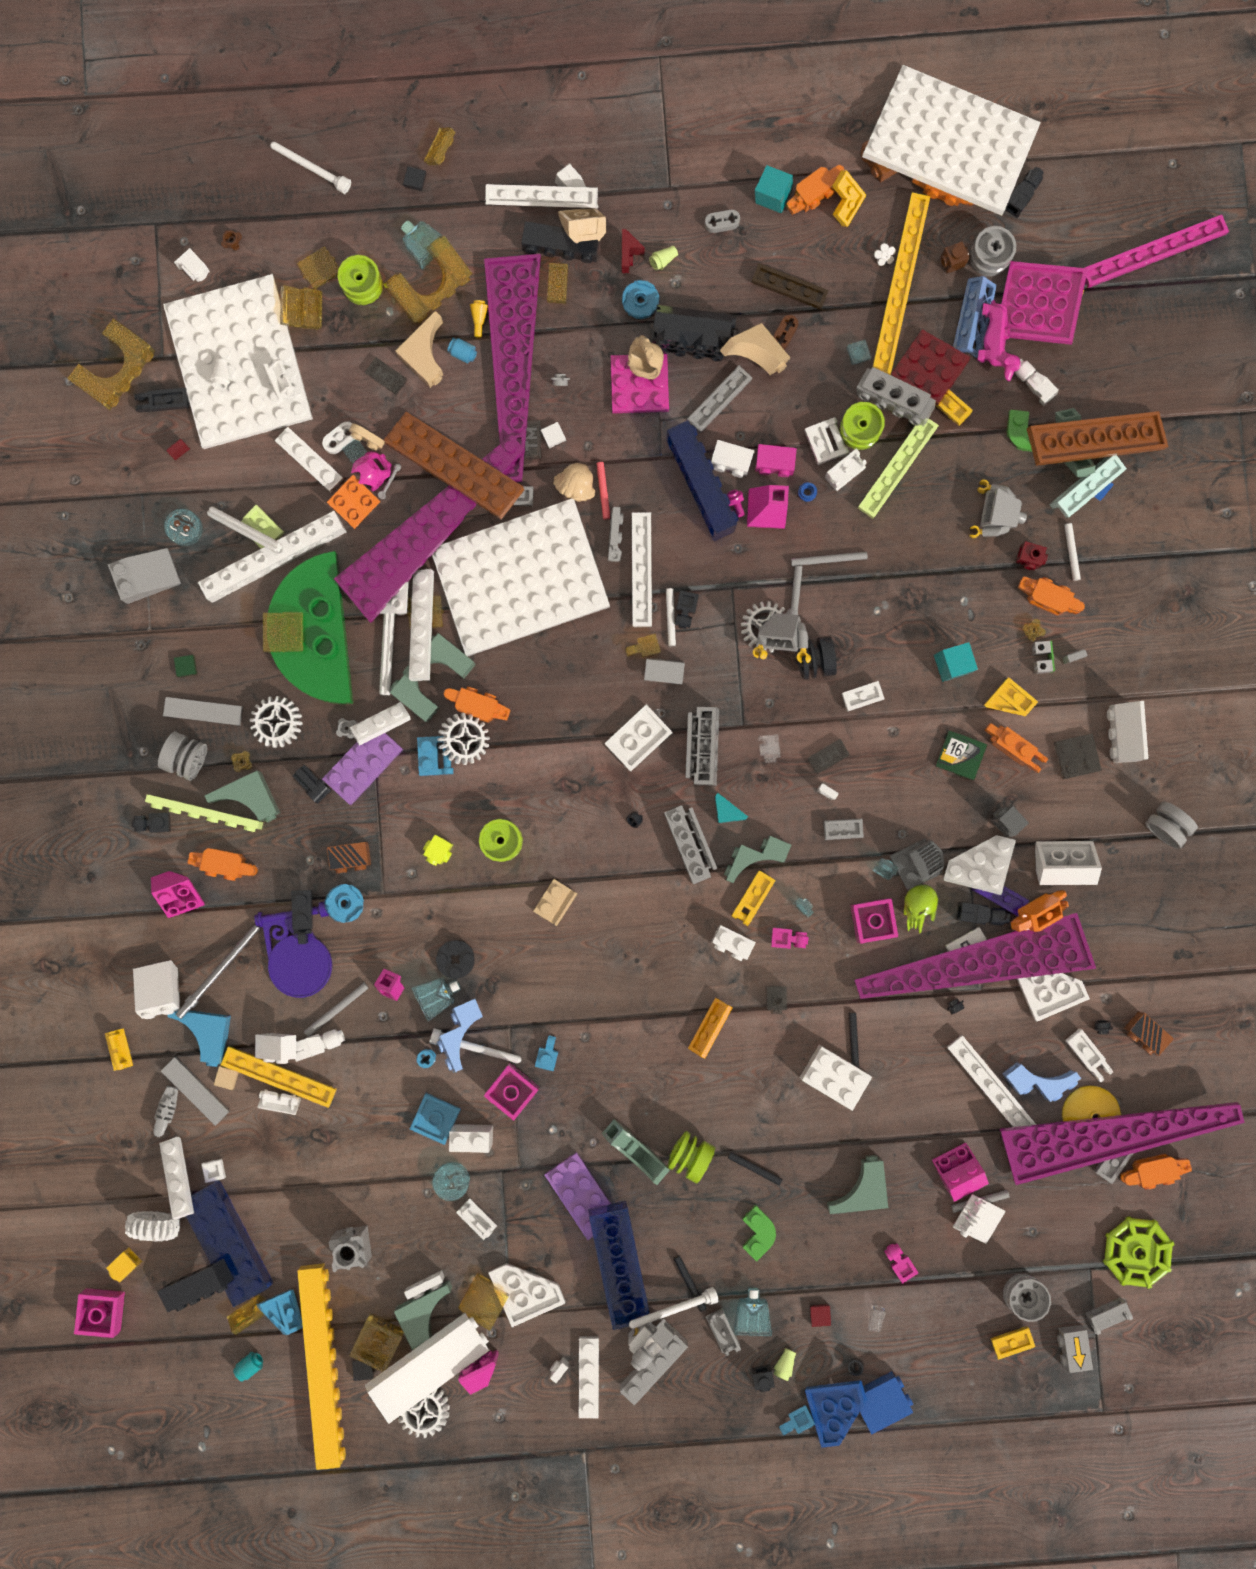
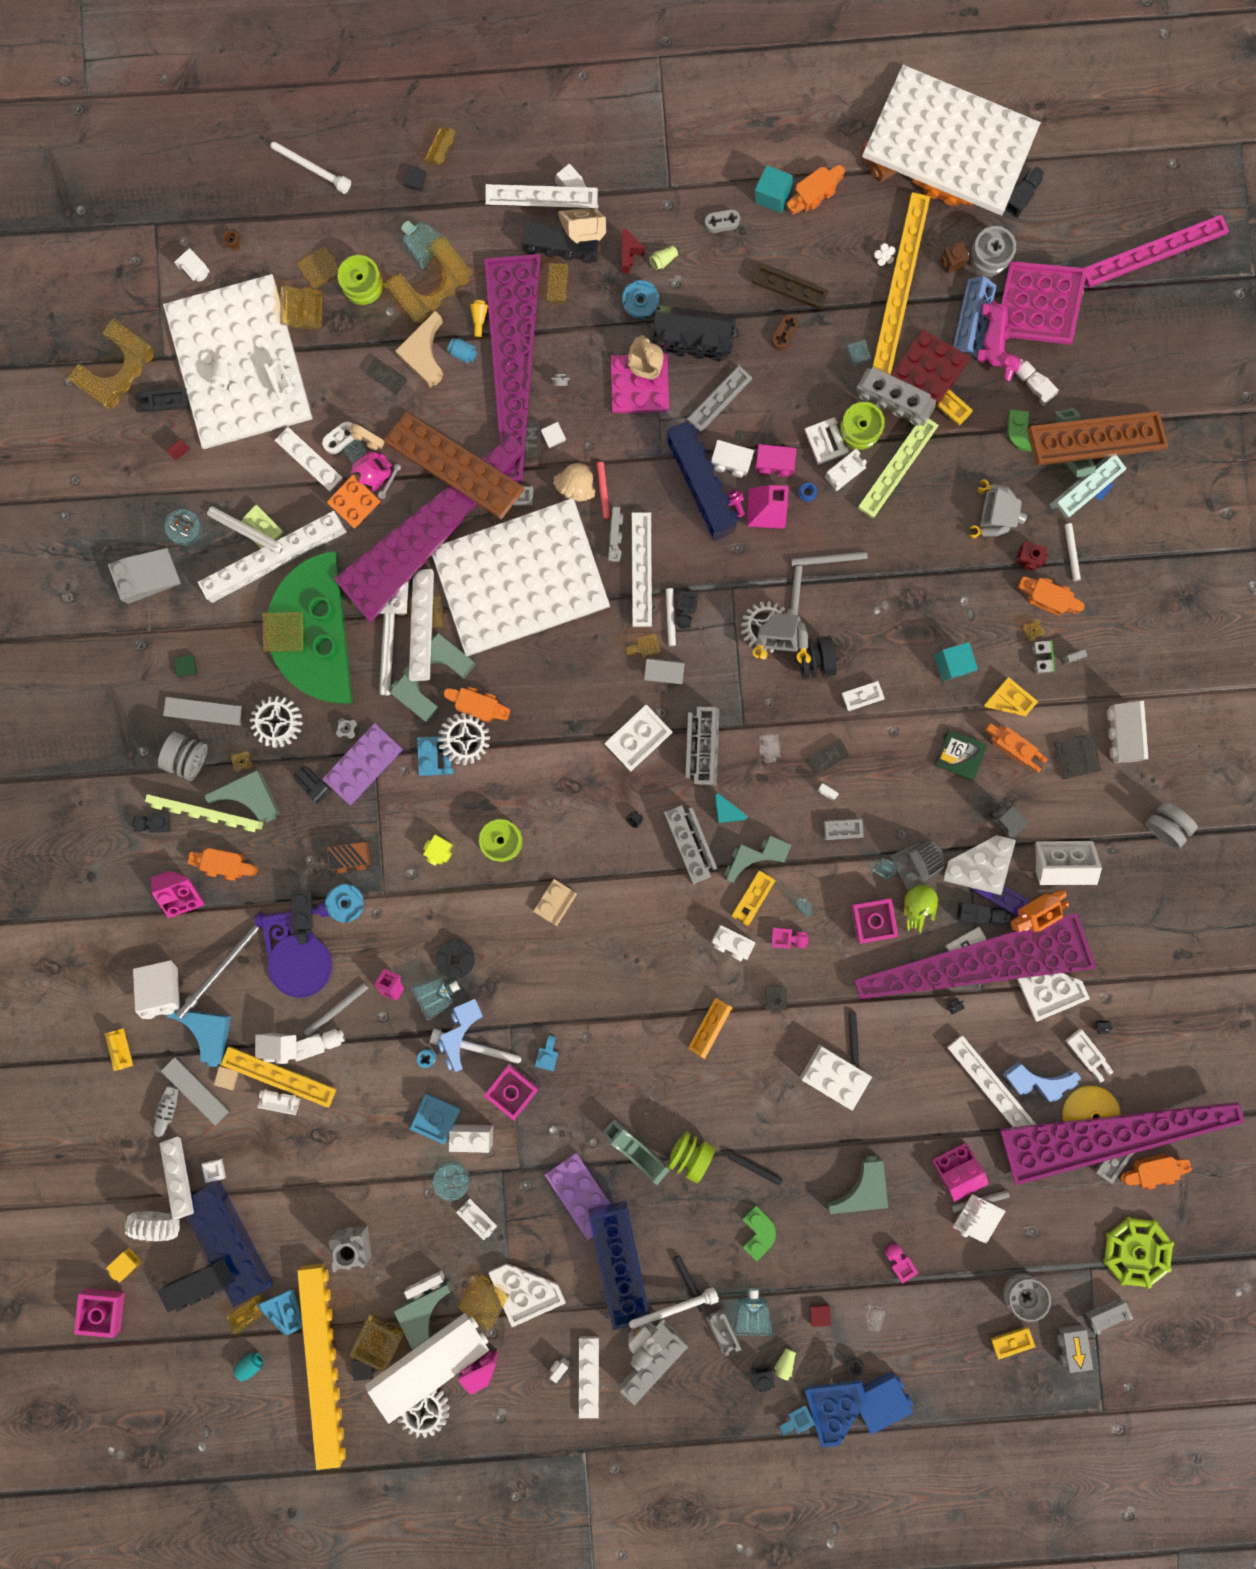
(380, 723): white plate -> none
(759, 347): tan arch -> none
(851, 196): yellow plate -> none
(1148, 1033): brick -> none

